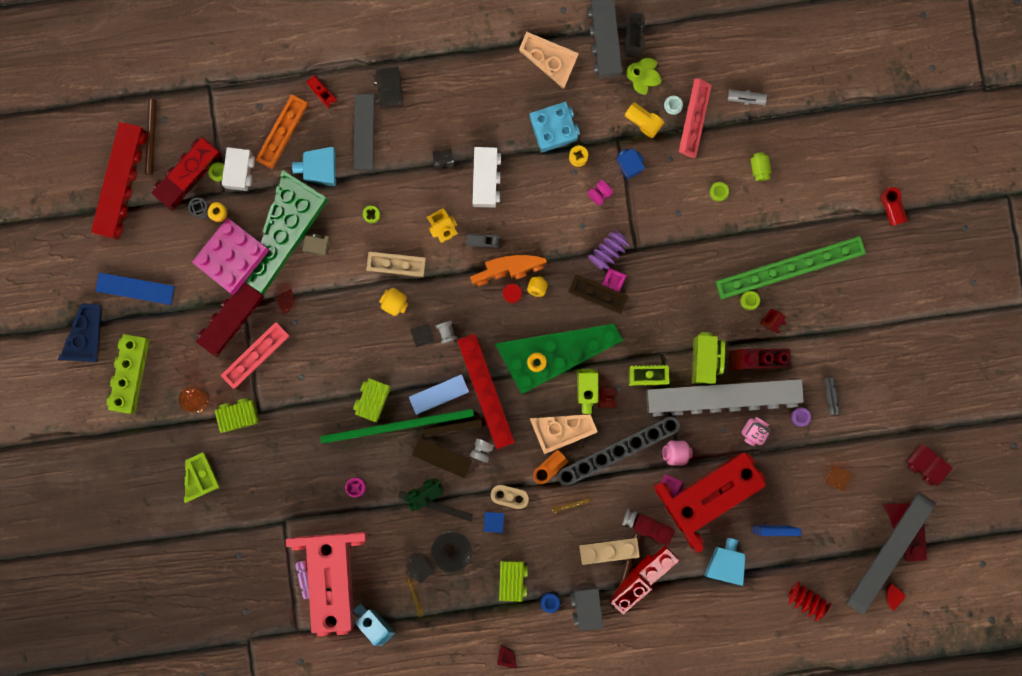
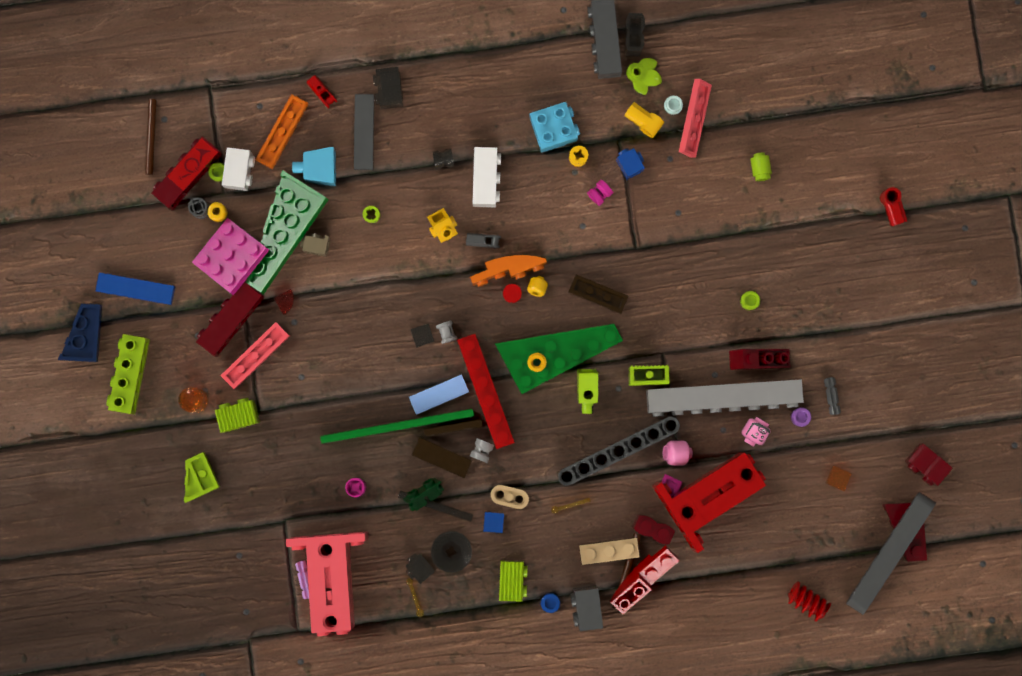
(118, 181): red brick -> none
(372, 400): lime brick -> none
(379, 631): medium azure torso -> none
(393, 301): yellow head -> none
(396, 264): tan plate -> none
(506, 657): dark red tile -> none
(549, 57): light nougat wing -> none
(551, 466): orange piece -> none
(562, 430): light nougat wing -> none
(607, 398): clear red wheel -> none
(609, 250): medium lavender piece -> none
(614, 280): dark pink tile -> none
(629, 518): light grey bush -> none
(707, 358): lime brick -> none
(719, 191): lime tile -> none
(727, 564): medium azure torso -> none
(747, 97): light grey pin -> none
(773, 320): dark red tile -> none
(776, 530): blue tile -> none
(790, 267): bright green tile -> none
(894, 596): red tile -> none

